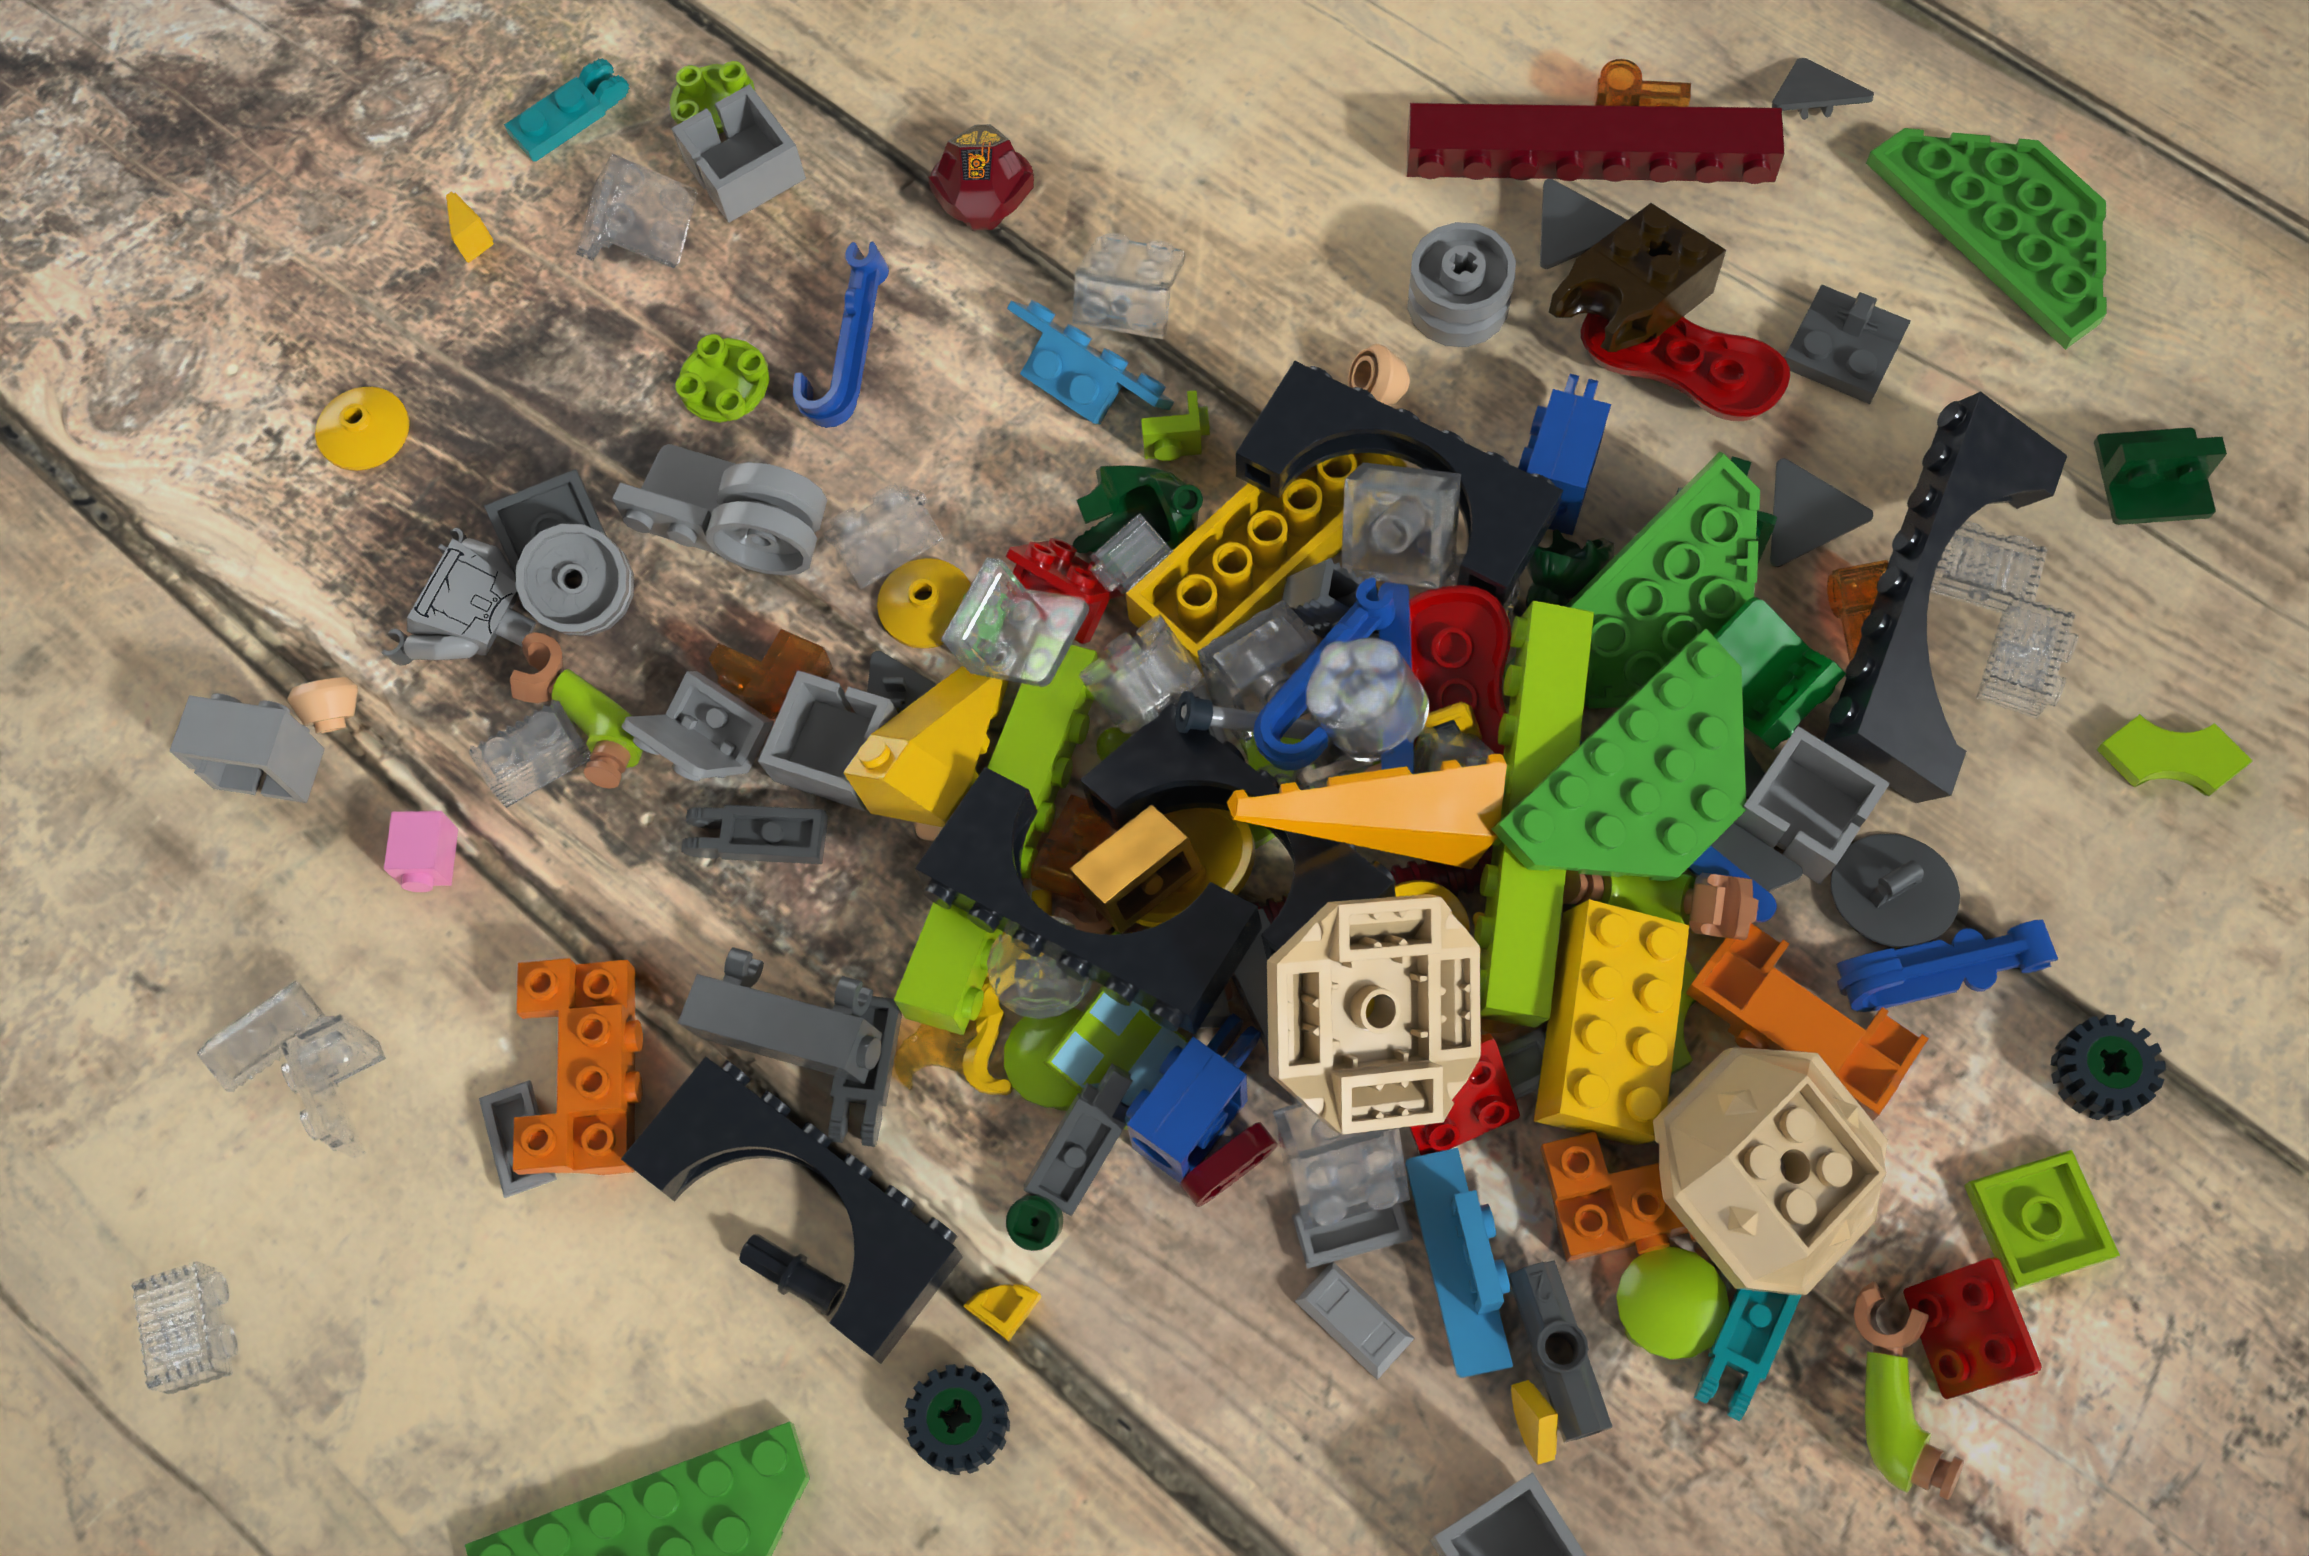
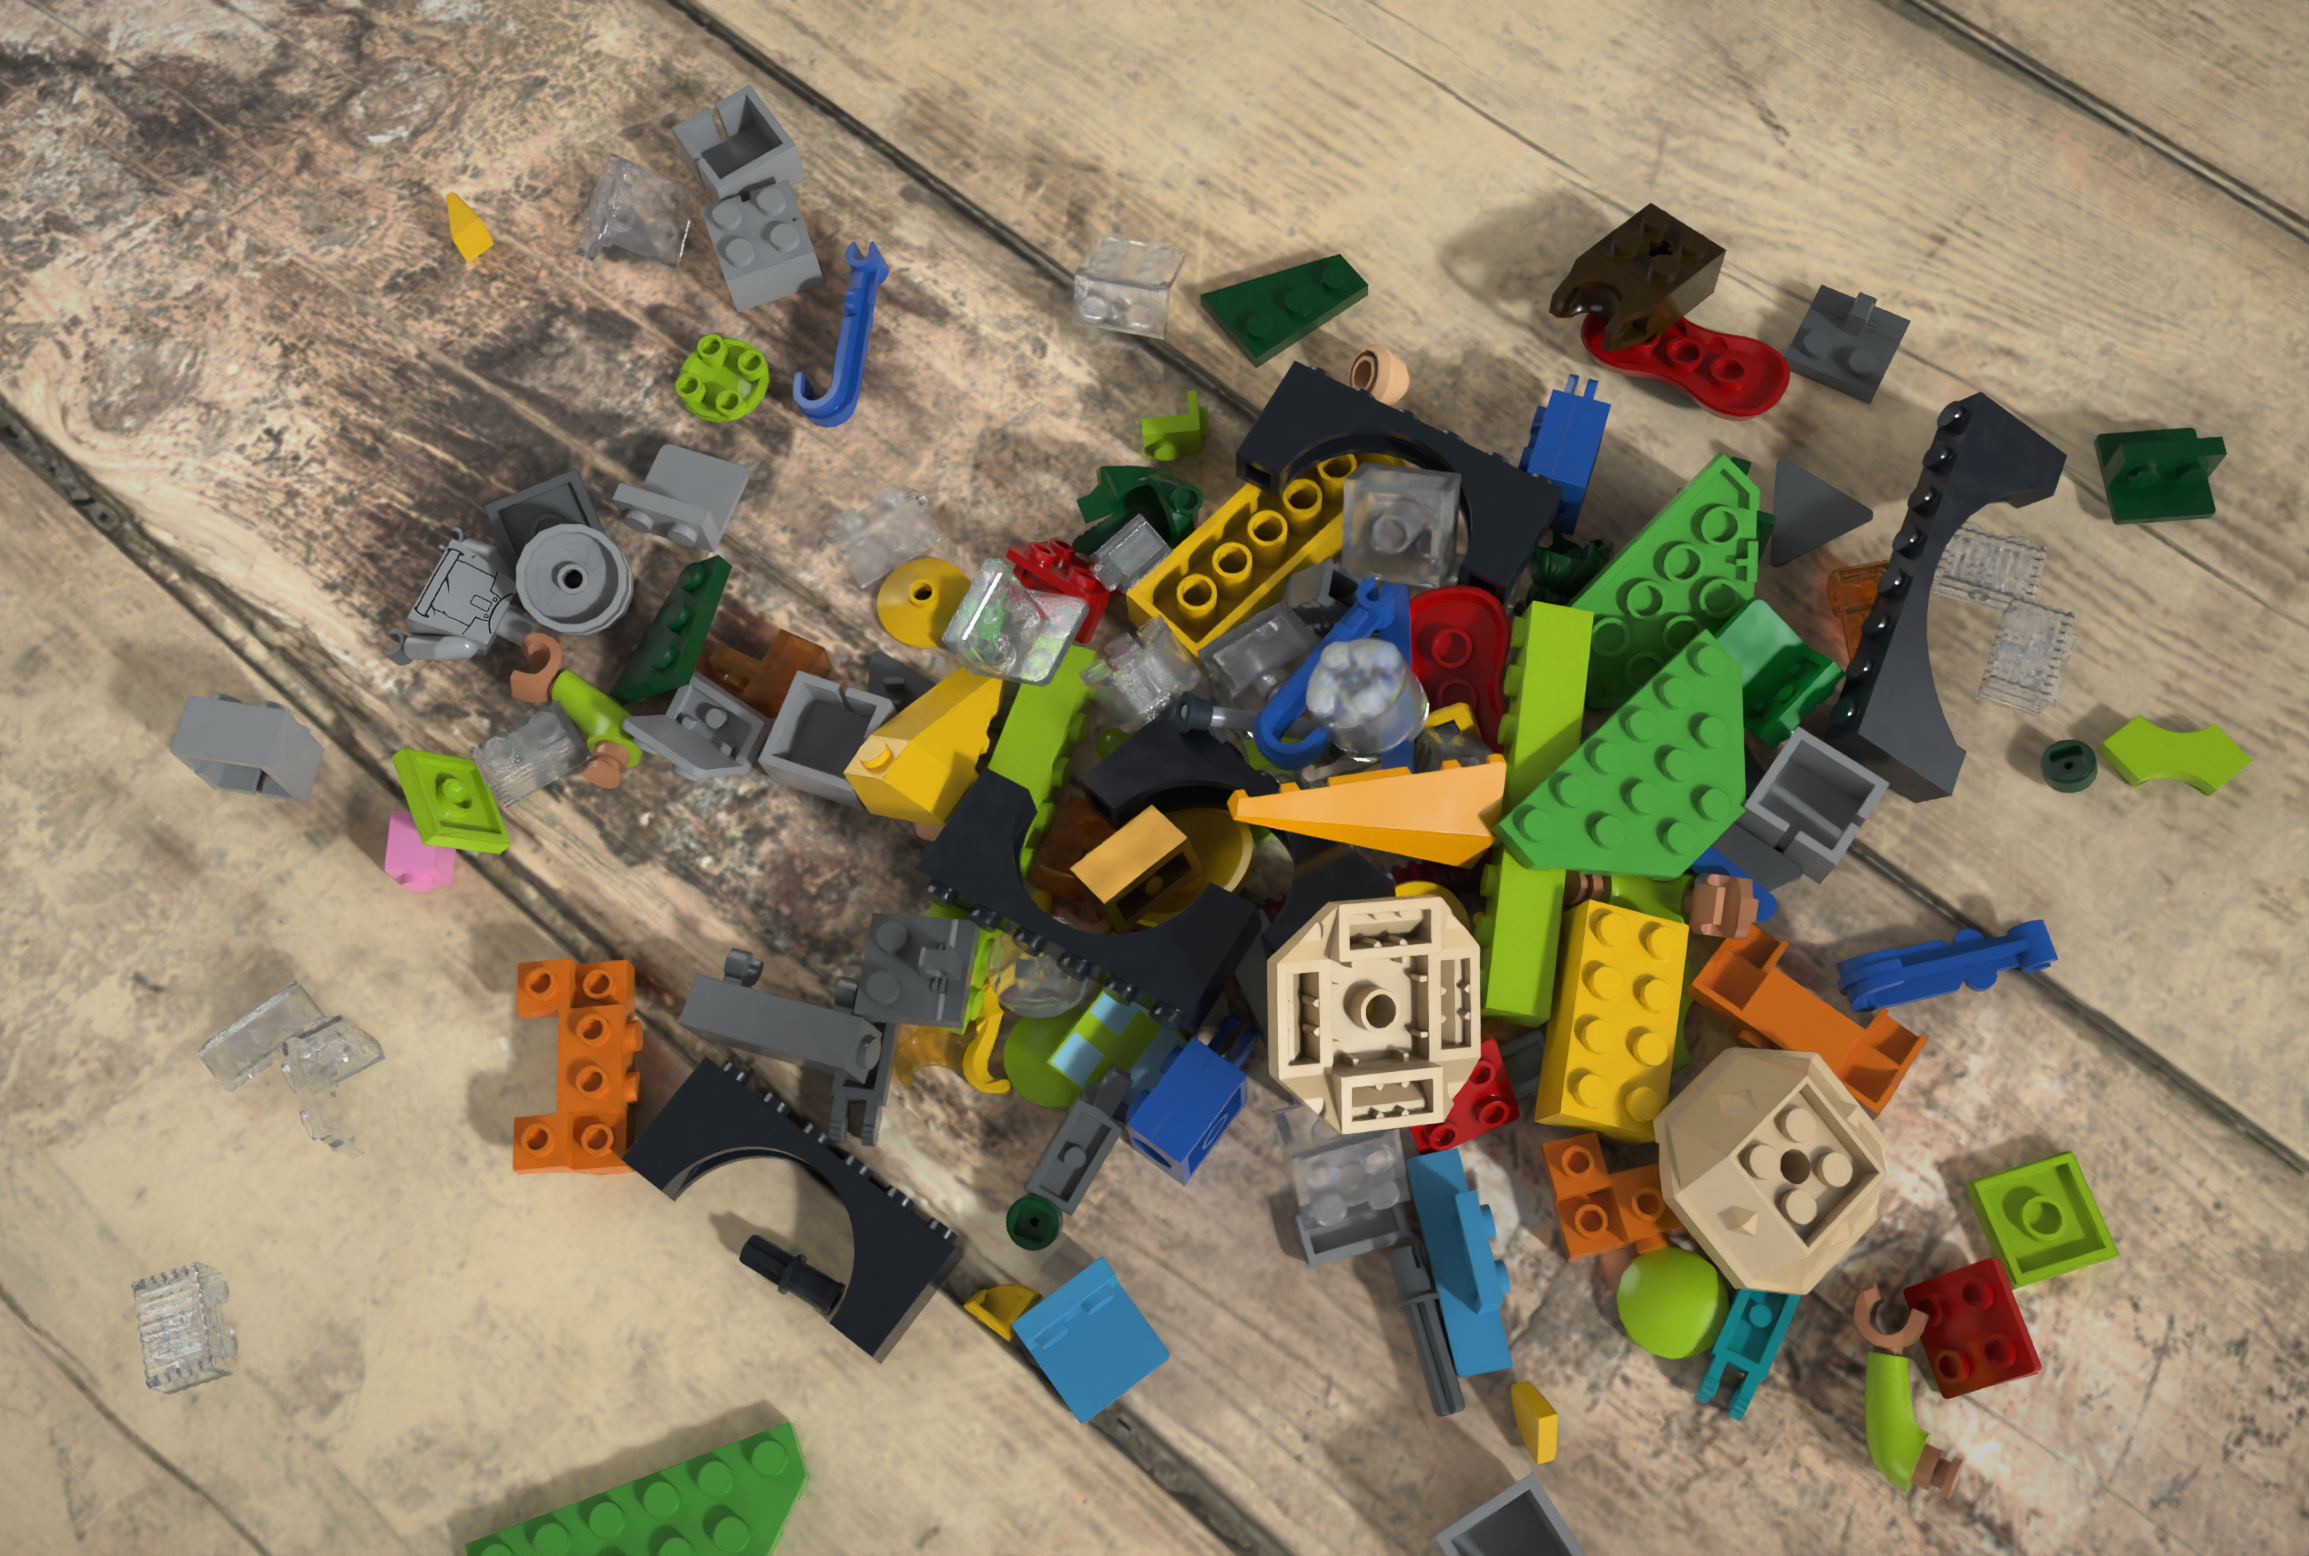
(324, 703): light nougat cone -> none
(371, 439): yellow dish -> none
(450, 802): none -> lime tile
(499, 1116): light grey tile -> none
(567, 110): teal hinge -> none
(677, 634): none -> dark green wing
(704, 87): lime dish -> none
(759, 834): dark grey hinge -> none
(762, 246): none -> light grey piece
(766, 519): light grey wheel -> none
(917, 970): none -> dark grey hinge
(976, 1426): black wheel -> none
(981, 178): dark red helmet -> none
(1077, 372): dark azure bracket -> none
(1091, 1340): none -> dark azure bracket
(1228, 1164): dark red beam -> none
(1284, 306): none -> dark green wing
(1354, 1320): light grey tile -> none
(1426, 1329): none -> dark grey axle
(1461, 284): light grey wheel -> none
(1570, 1386): dark grey piece -> none
(1571, 224): dark grey piece -> none
(1595, 142): dark red brick -> none
(1623, 86): clear orange plate -> none
(1816, 86): dark grey piece -> none
(1895, 890): dark grey shield -> none
(2013, 217): bright green plate -> none
(2069, 766): none -> dark green tile
(2093, 1080): black wheel -> none

